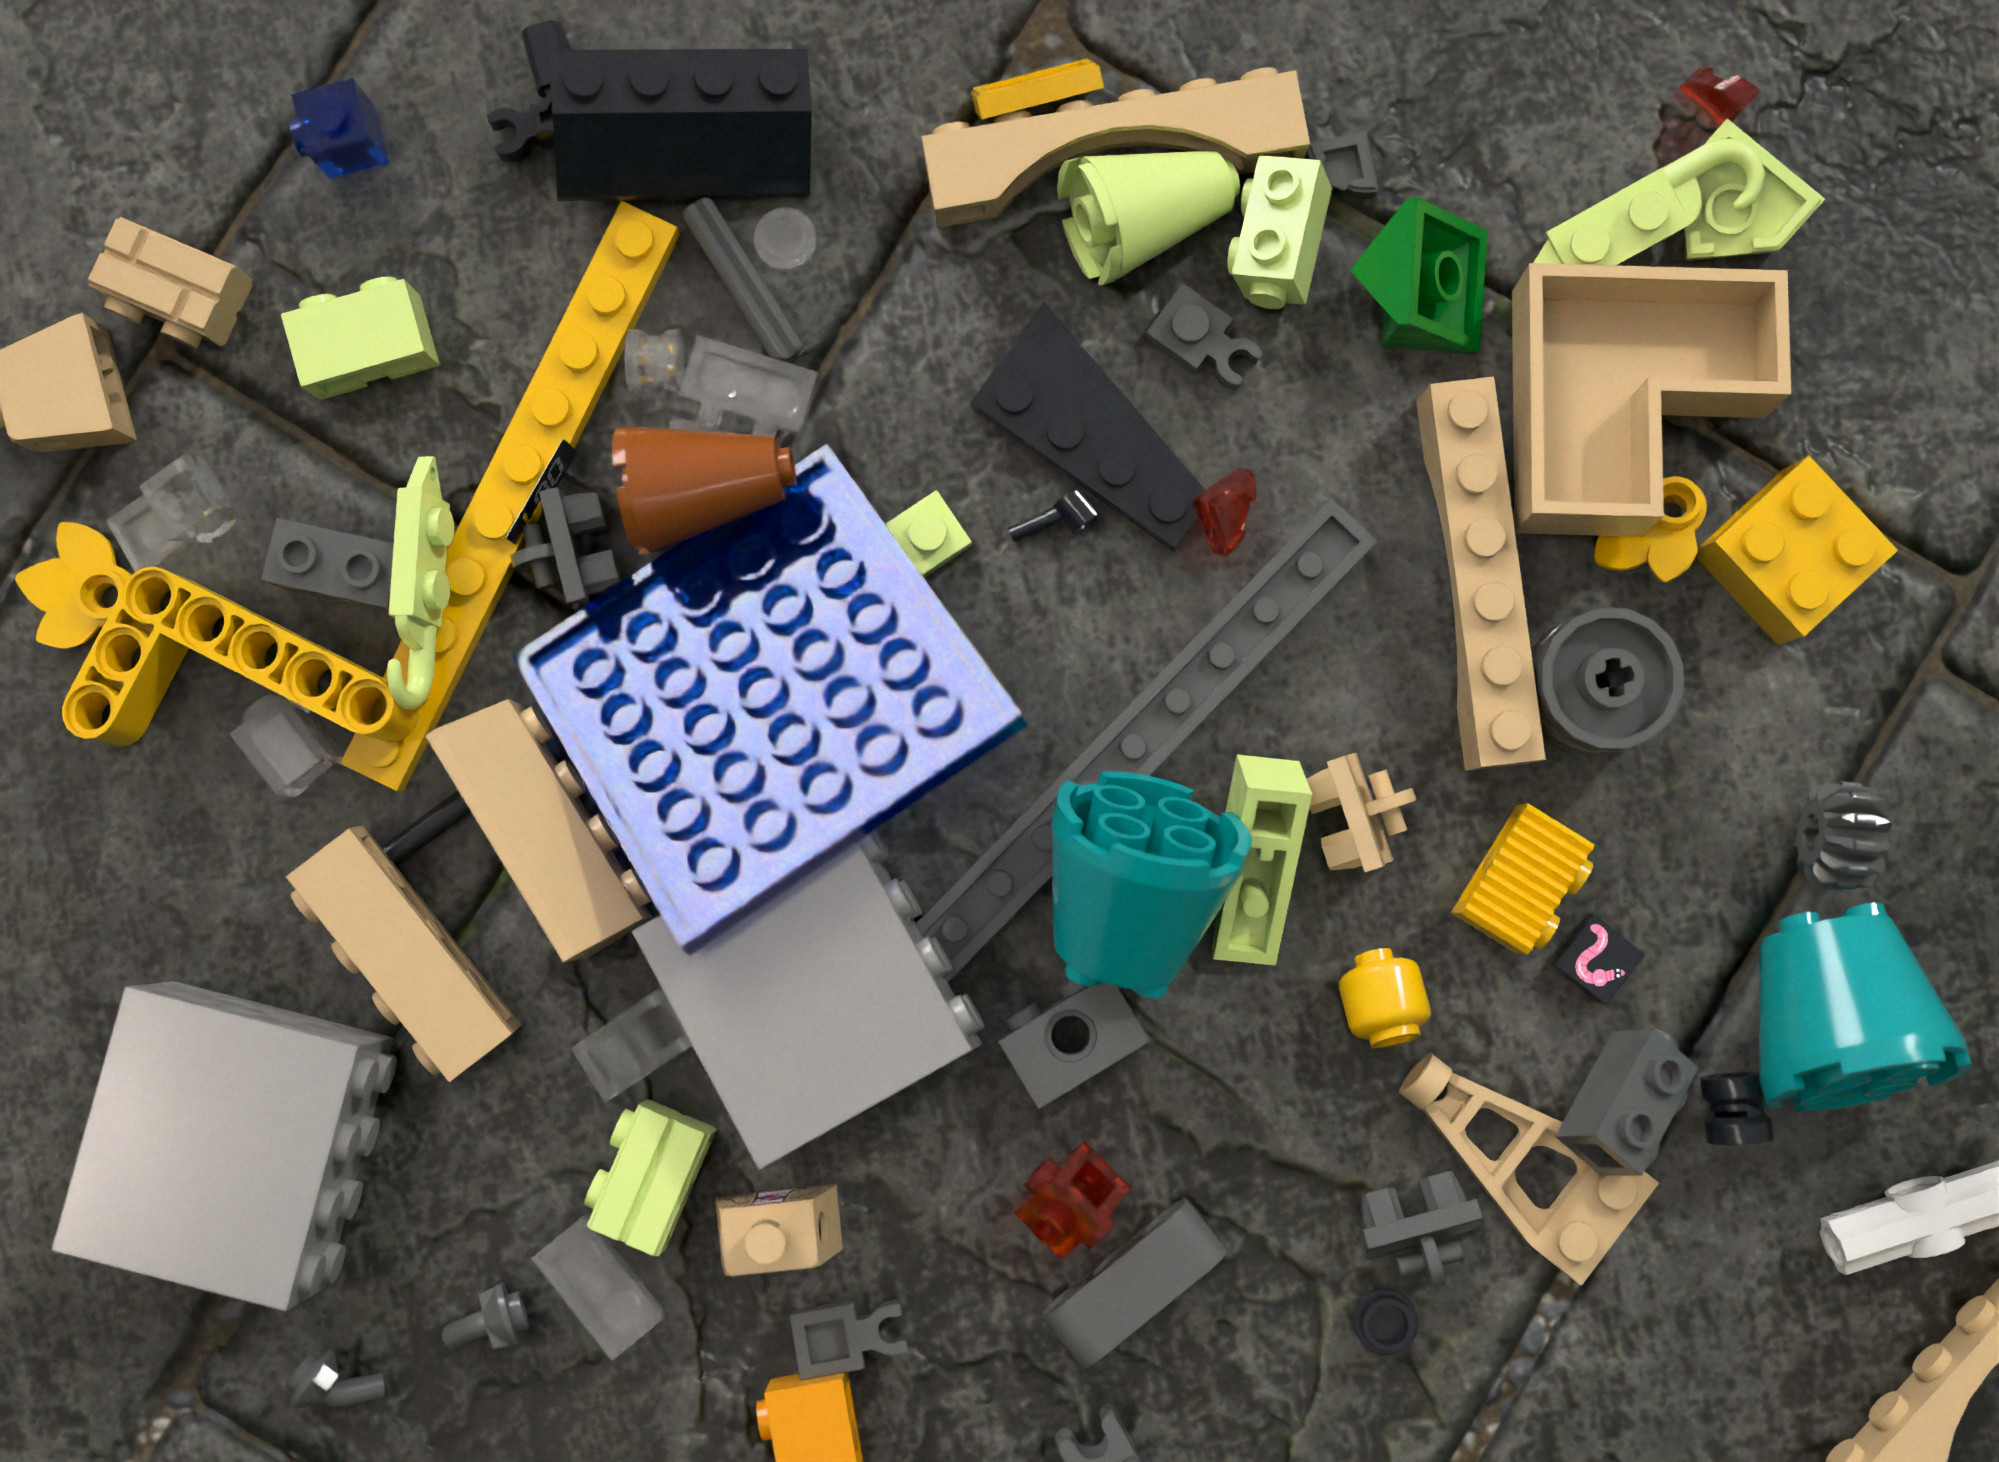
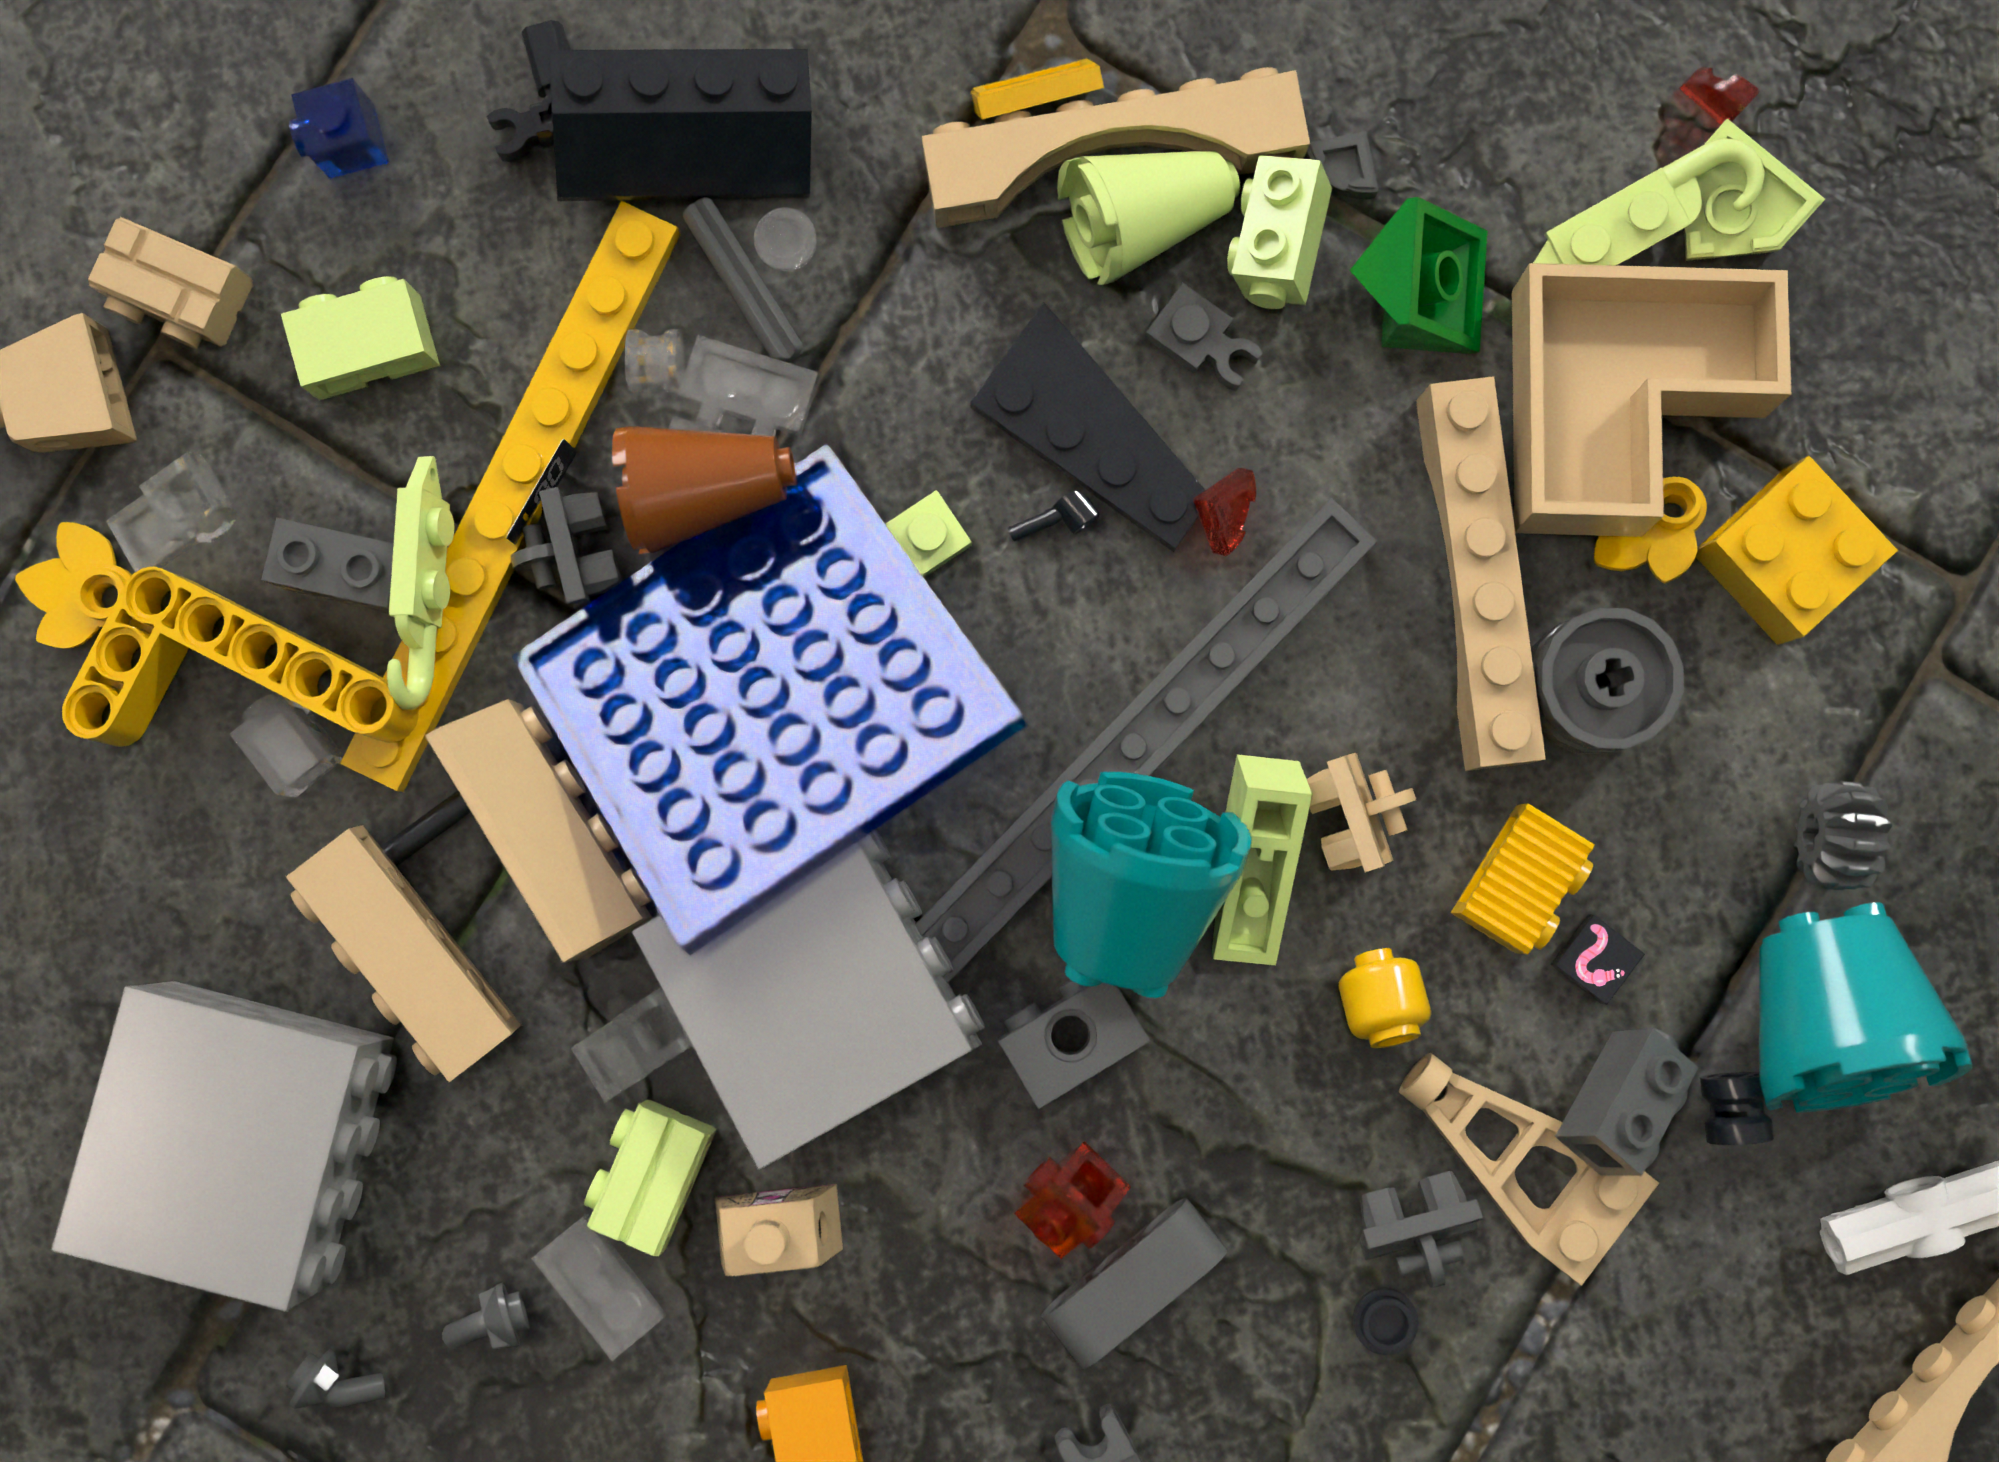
(834, 1337): dark grey plate -> none

